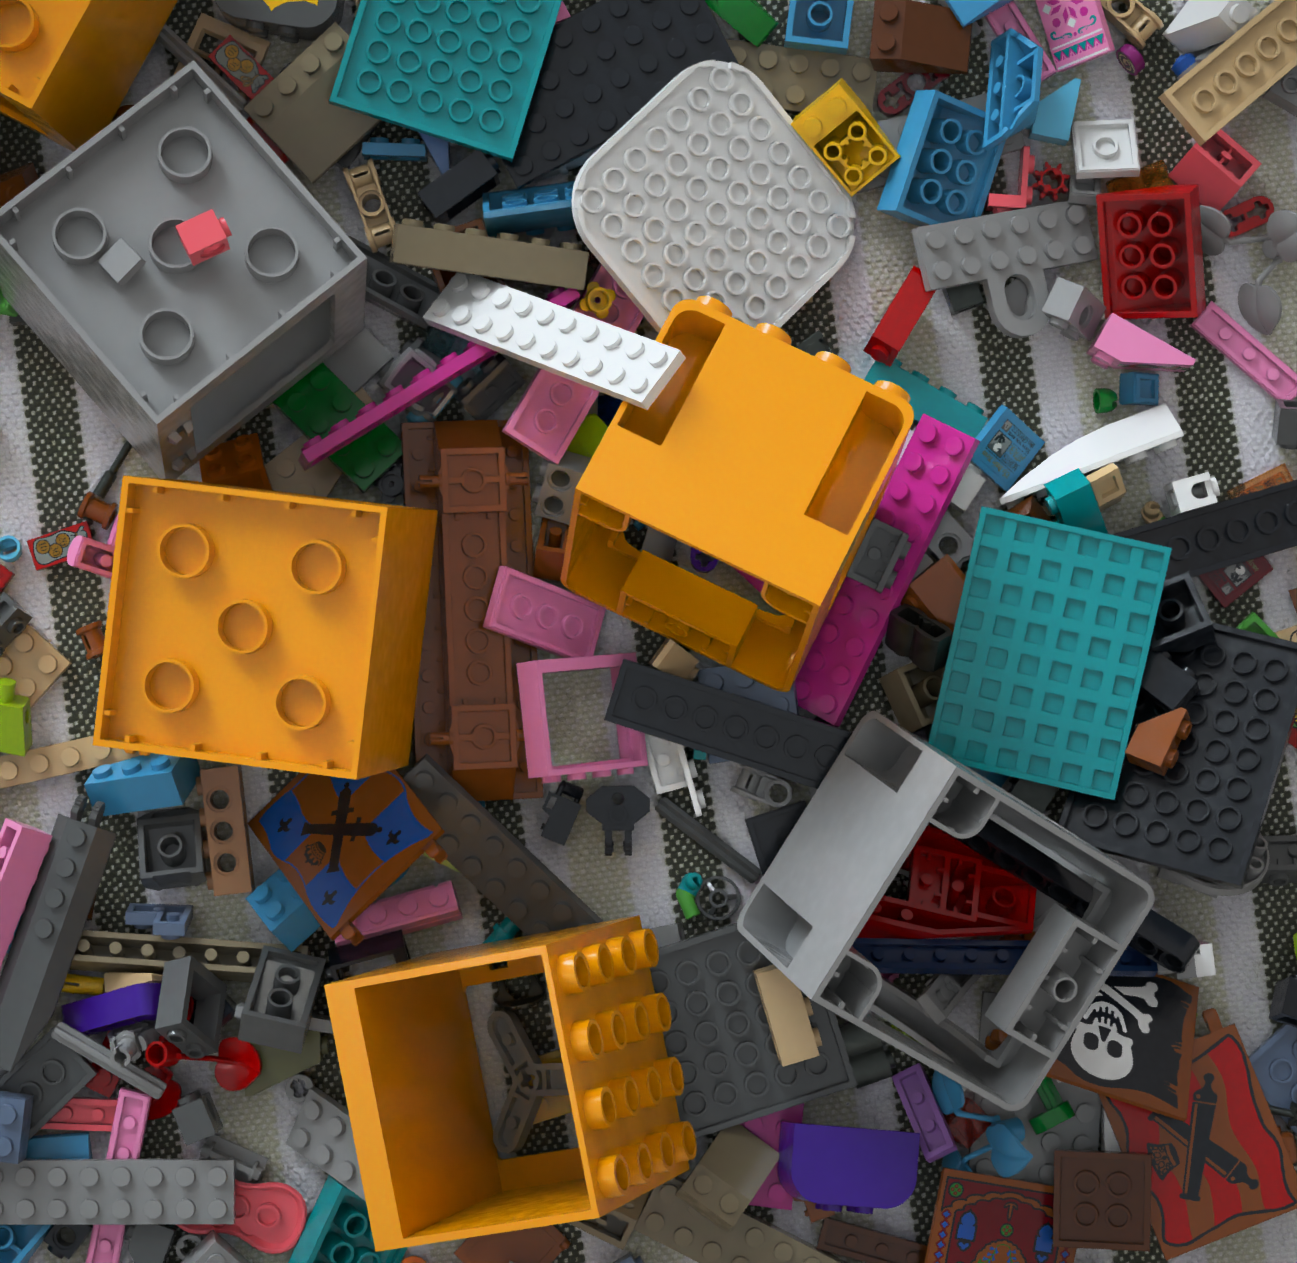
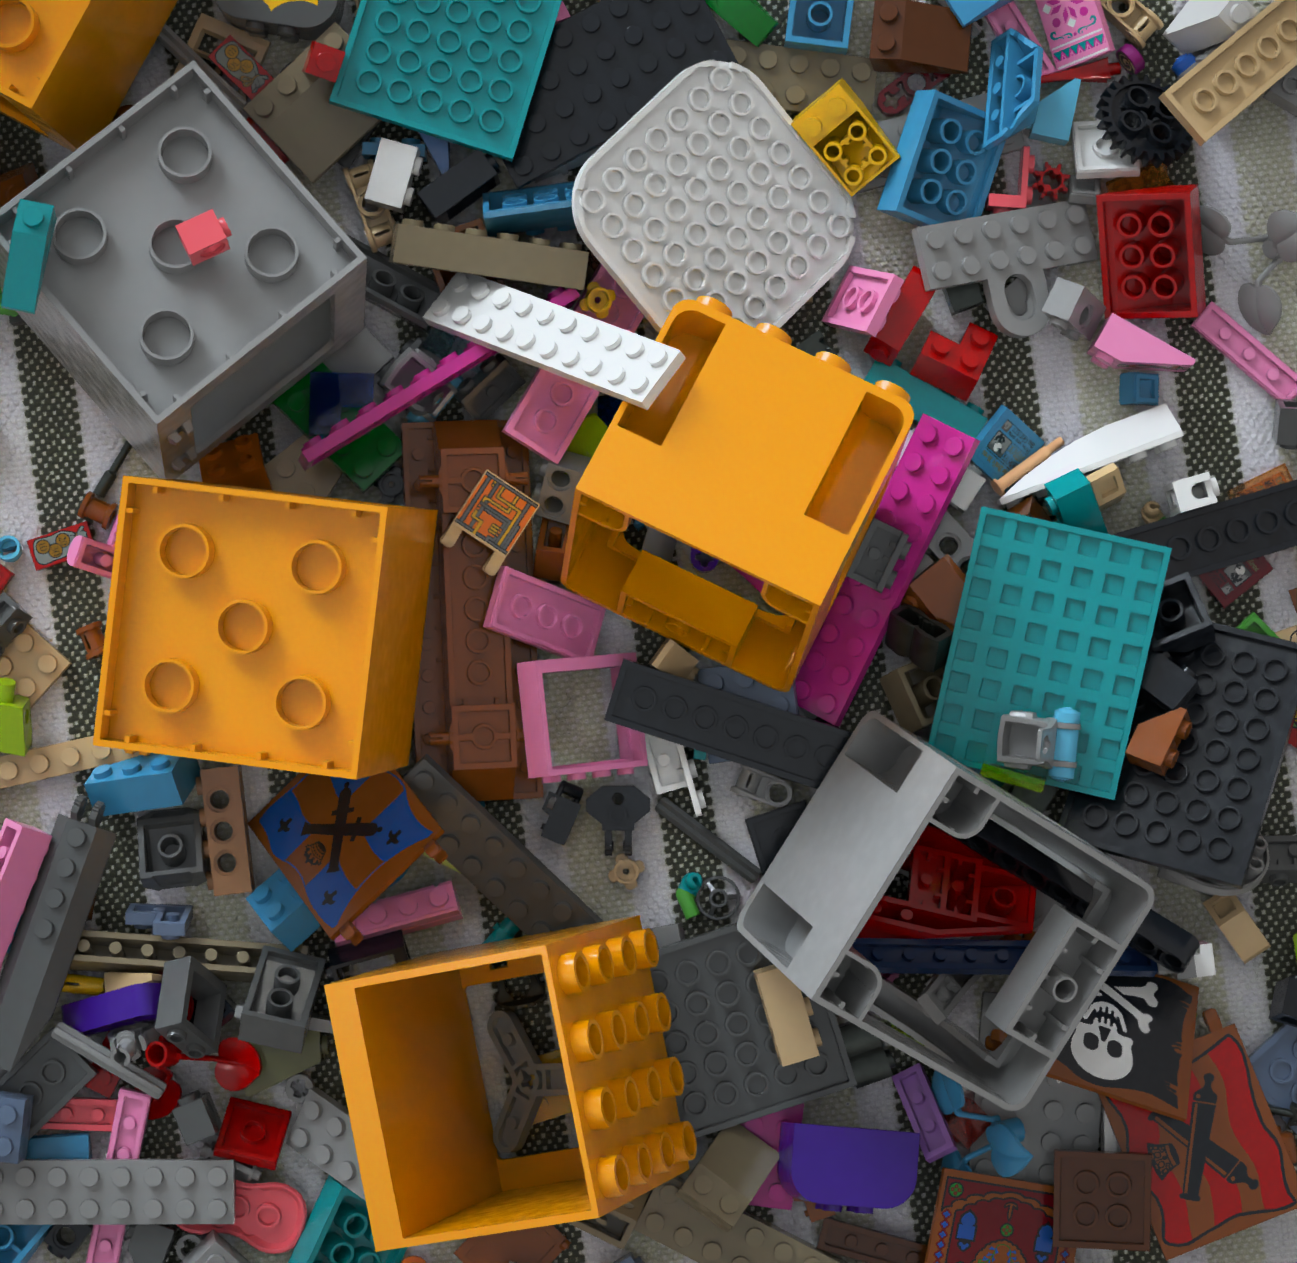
(28, 255): none -> teal slope
(121, 262): light grey tile -> none
(252, 1133): none -> red tile
(323, 61): none -> red brick
(333, 391): none -> clear blue plate
(393, 175): none -> white brick
(494, 516): none -> flag
(630, 879): none -> tan plate
(863, 301): none -> bright pink plate
(954, 365): none -> red brick
(1013, 776): none -> clear neon green tile
(1025, 466): none -> light nougat piece
(1040, 742): none -> light grey piece
(1056, 1109): green piece -> none
(1096, 71): none -> red piece
(1104, 400): green hinge -> none
(1141, 122): none -> black gear
(1218, 169): coral slope -> none
(1237, 926): none -> tan slope
(1249, 223): red beam -> none

